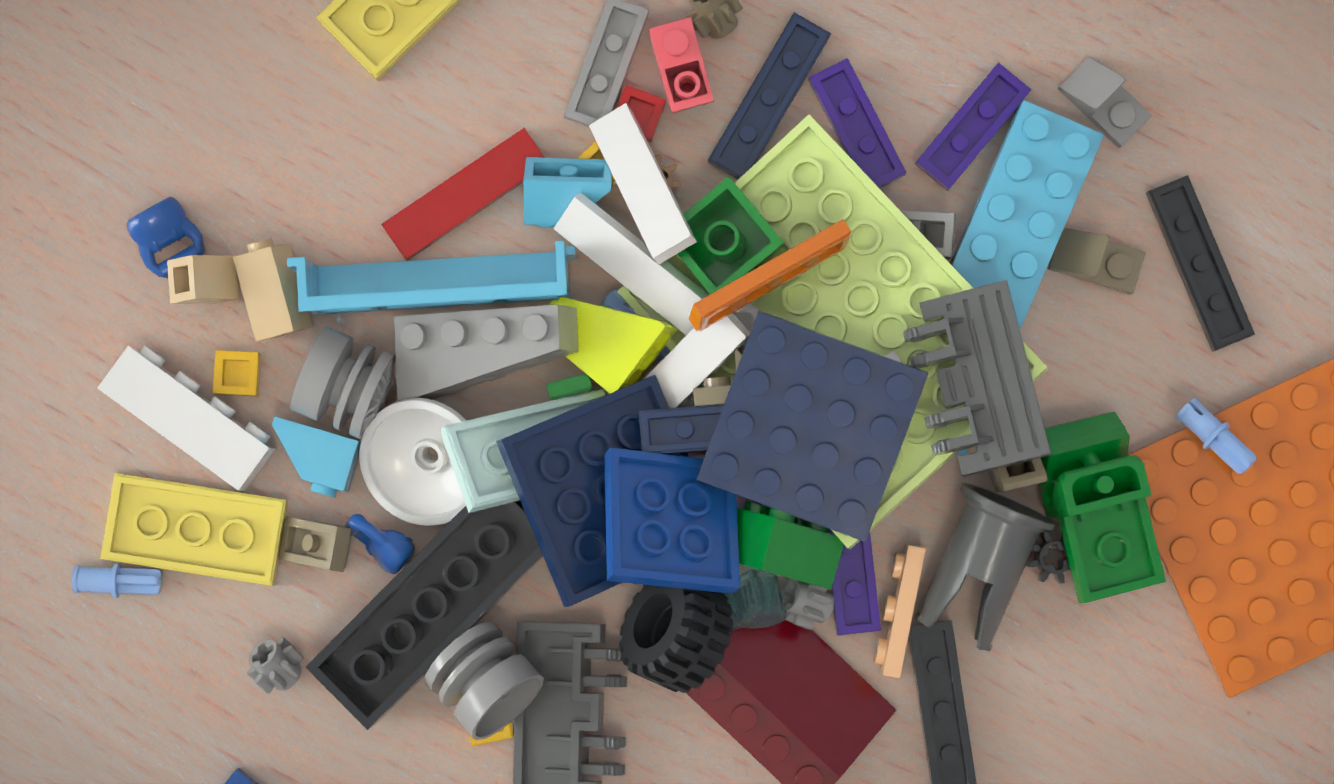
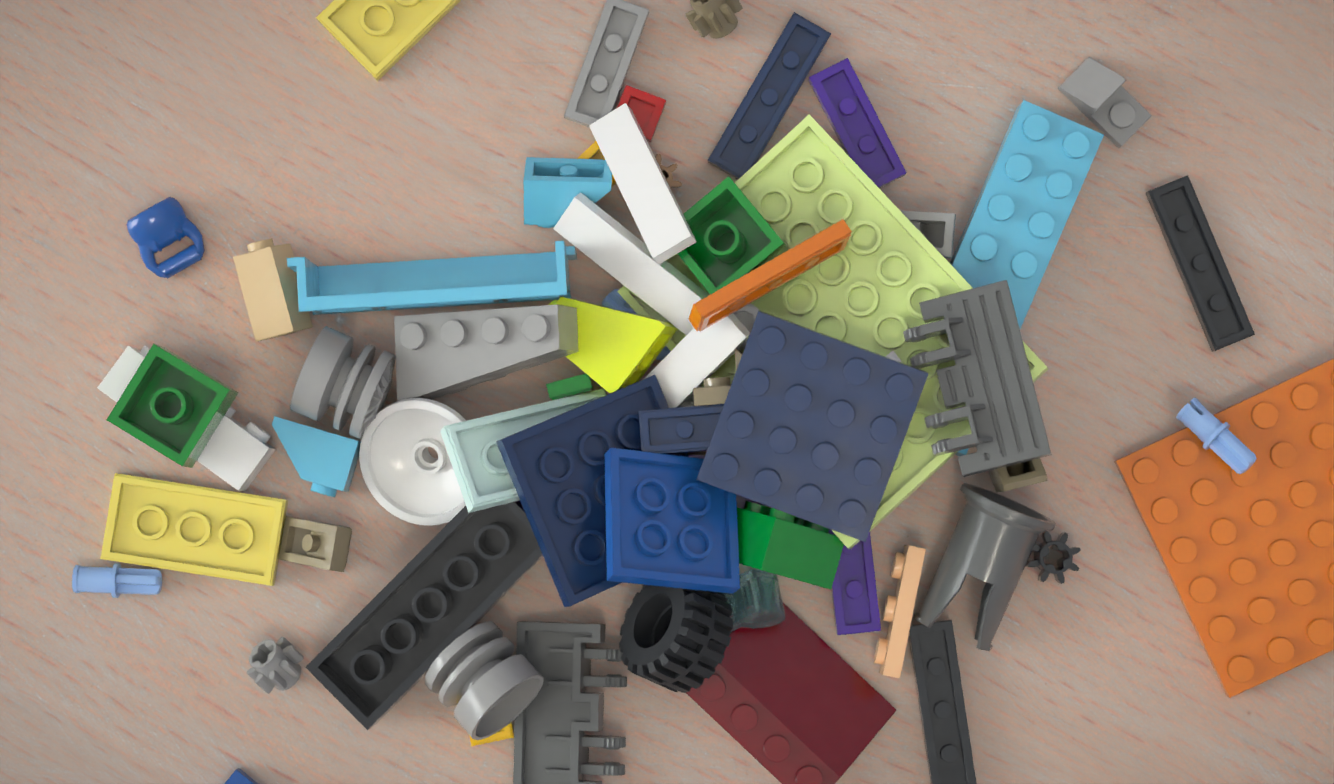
(172, 406): none -> green brick
(202, 279): tan brick -> none
(236, 373): yellow tile -> none
(387, 547): blue piece -> none
(461, 195): red tile -> none
(680, 65): coral slope -> none
(806, 603): light grey gear -> none
(972, 126): dark purple plate -> none
(1097, 260): dark tan slope -> none
(1100, 507): green piece -> none

